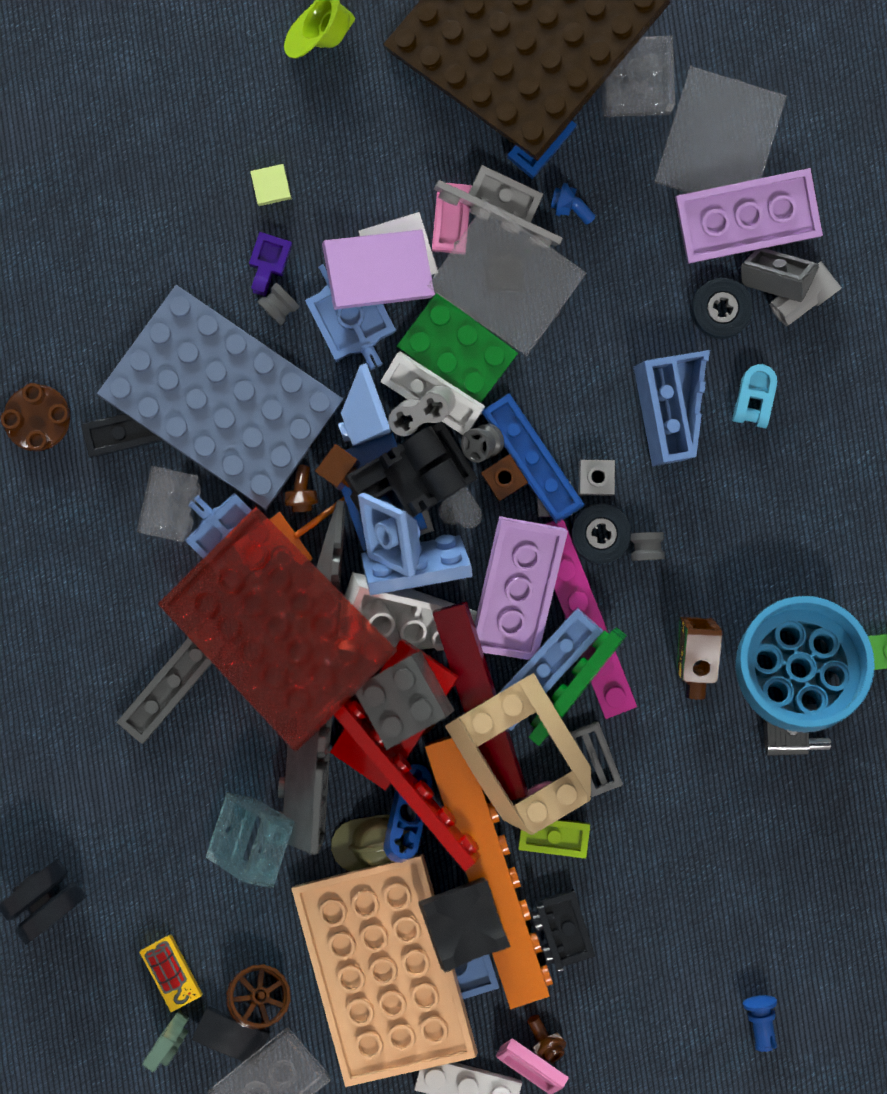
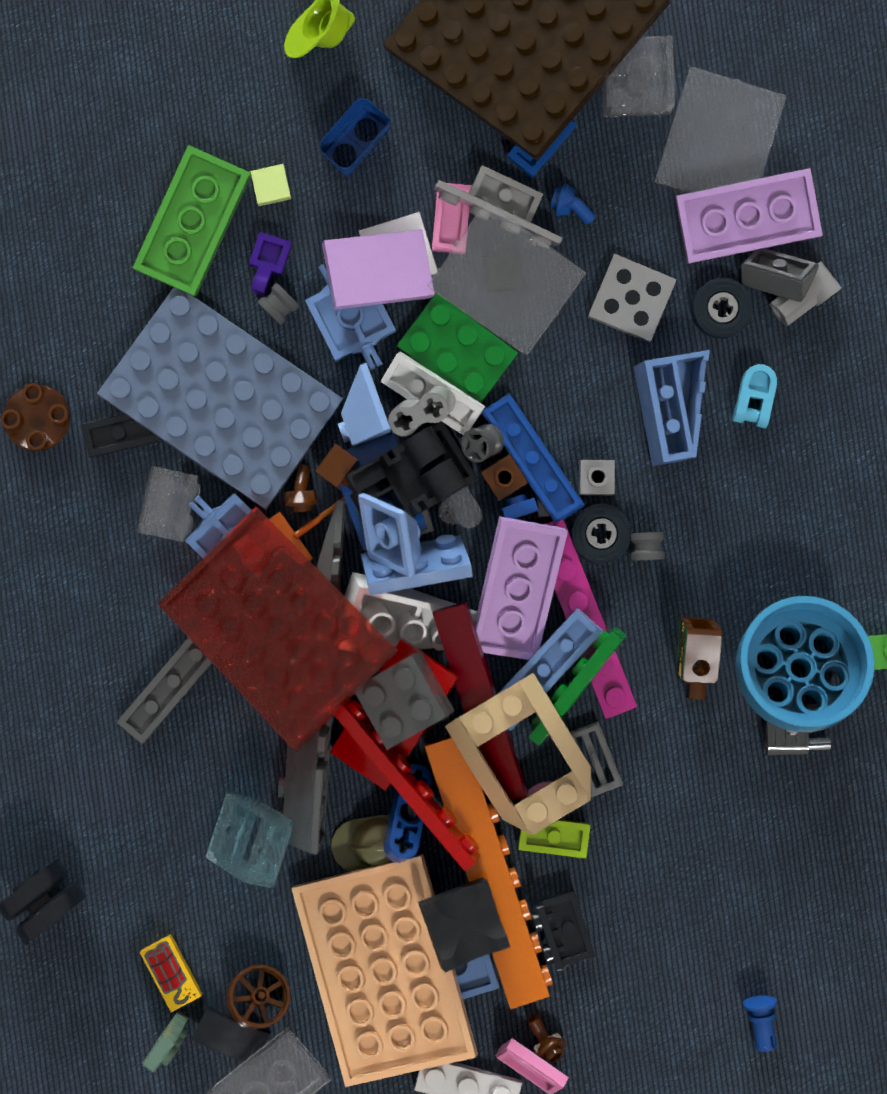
(192, 221): none -> bright green plate
(360, 109): none -> blue piece
(519, 507): none -> blue plate
(632, 298): none -> light grey tile

